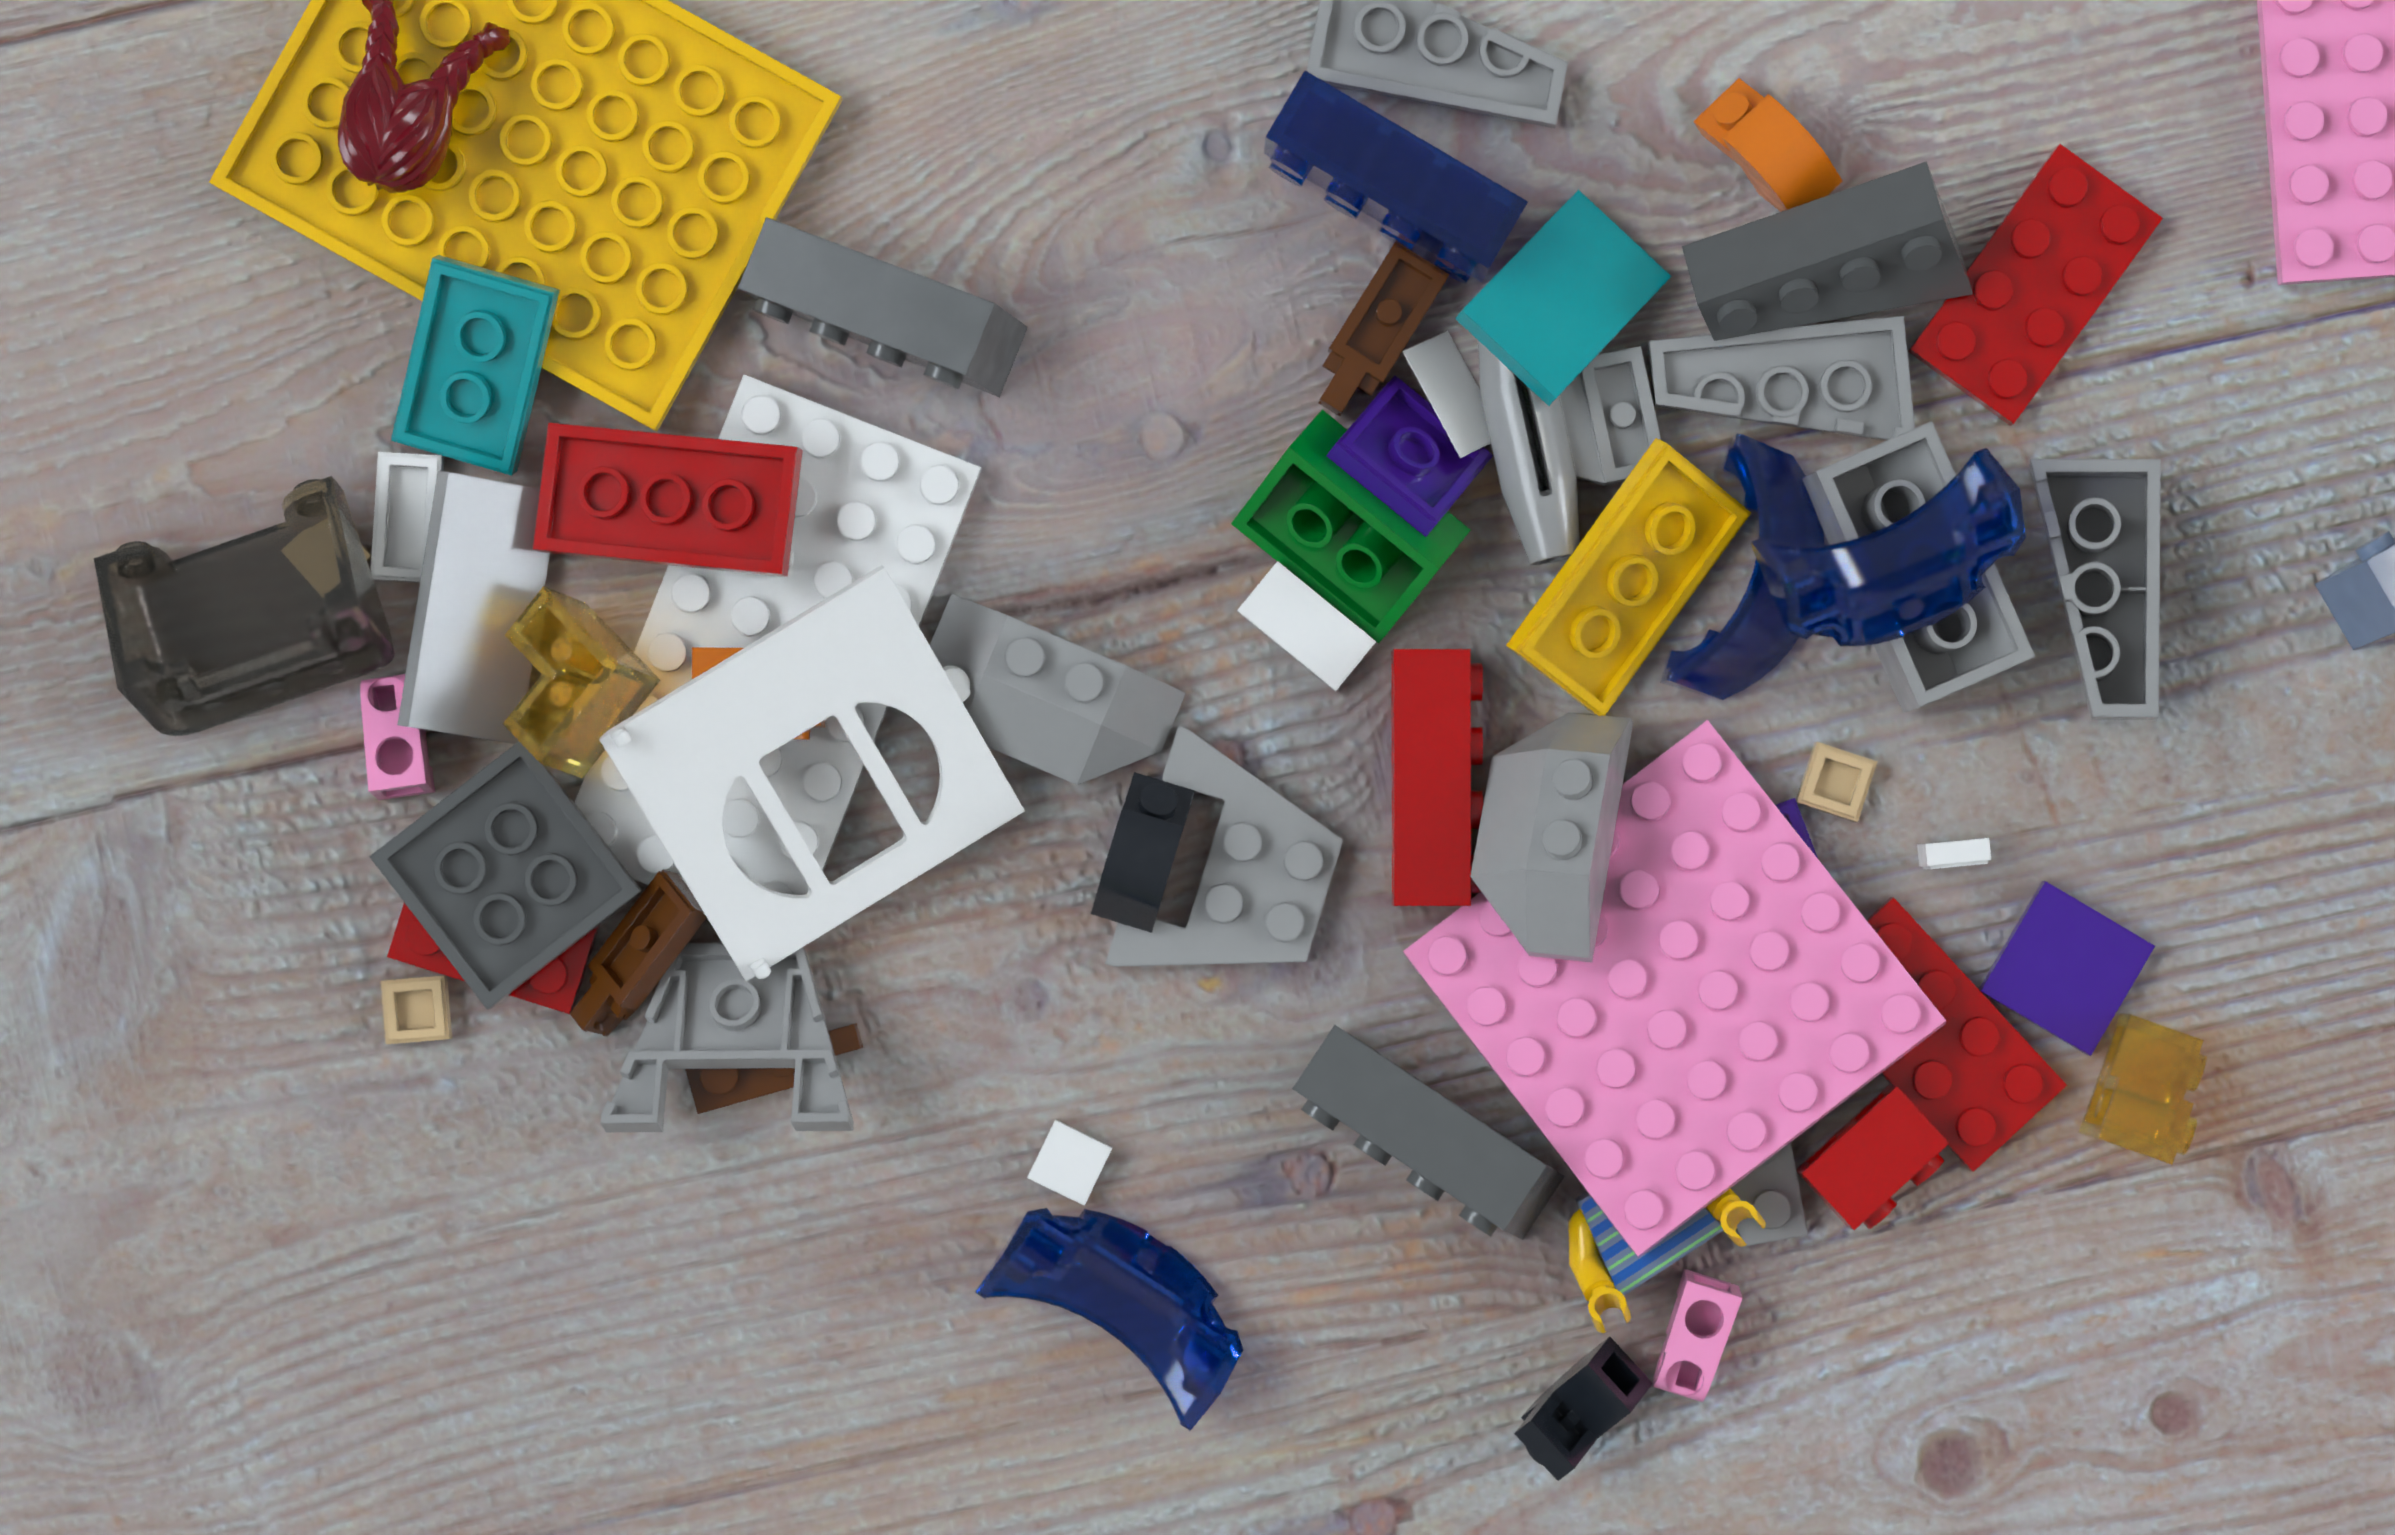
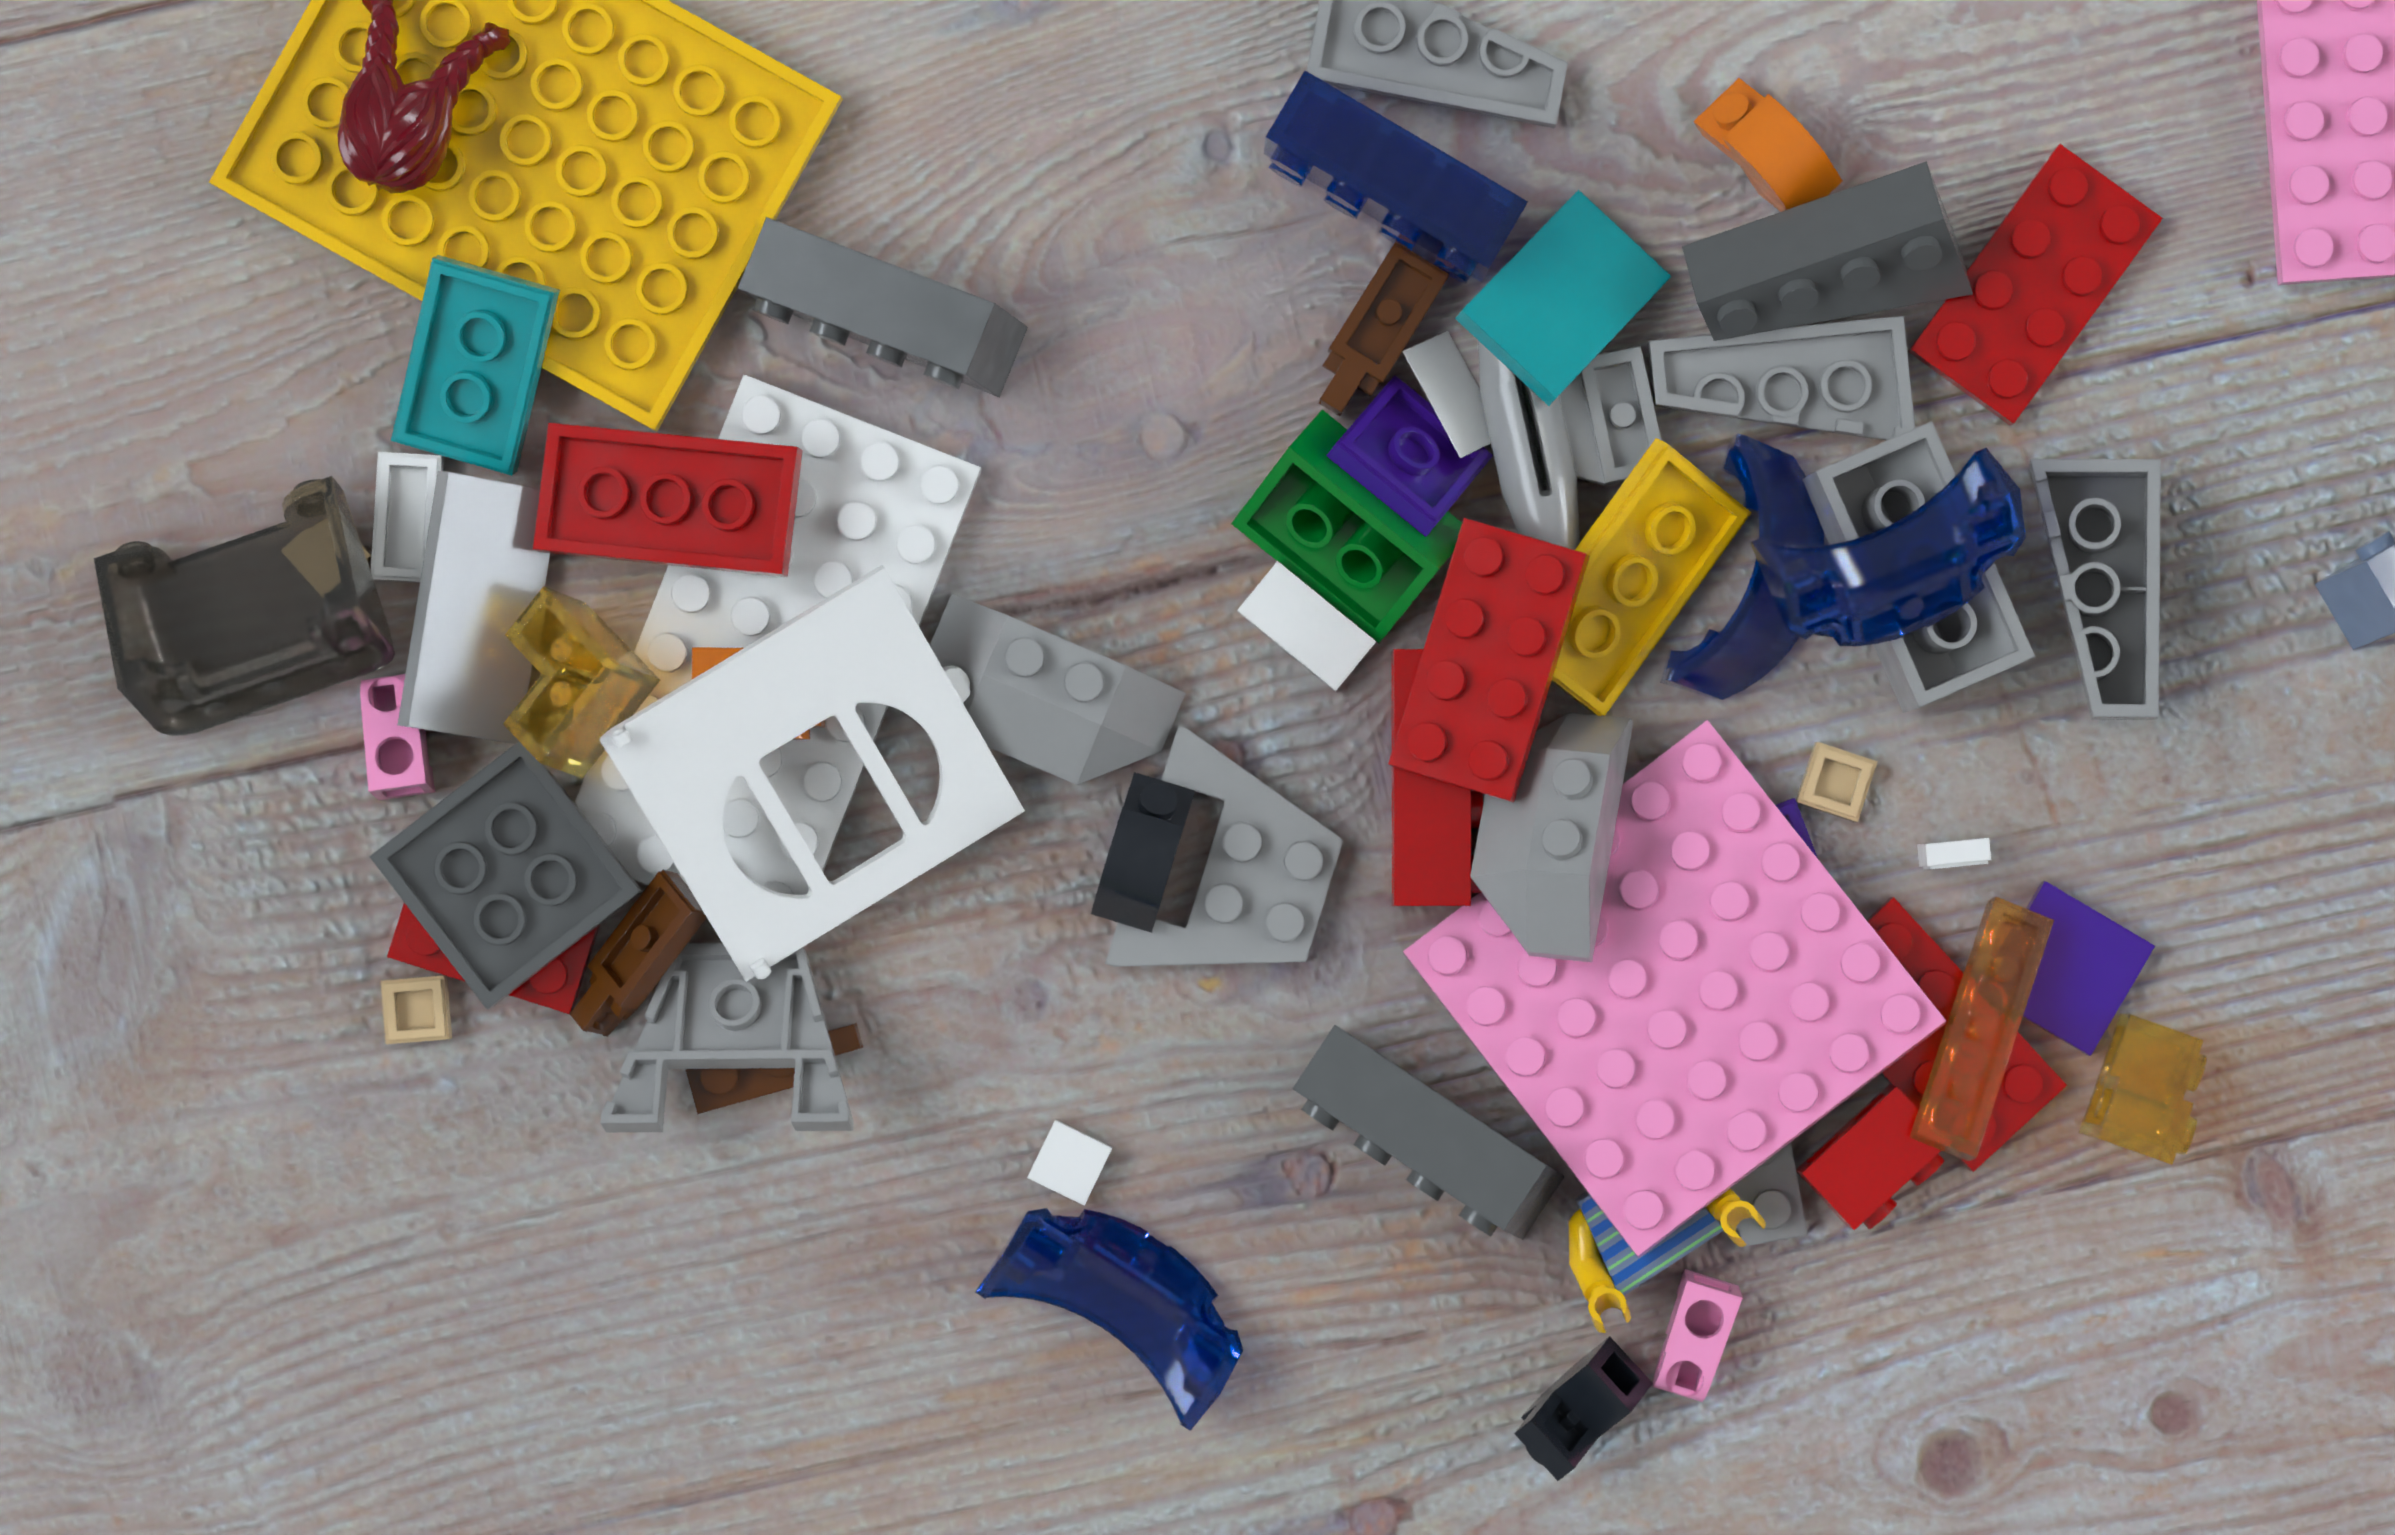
(1488, 660): none -> red plate
(1981, 1029): none -> clear orange plate

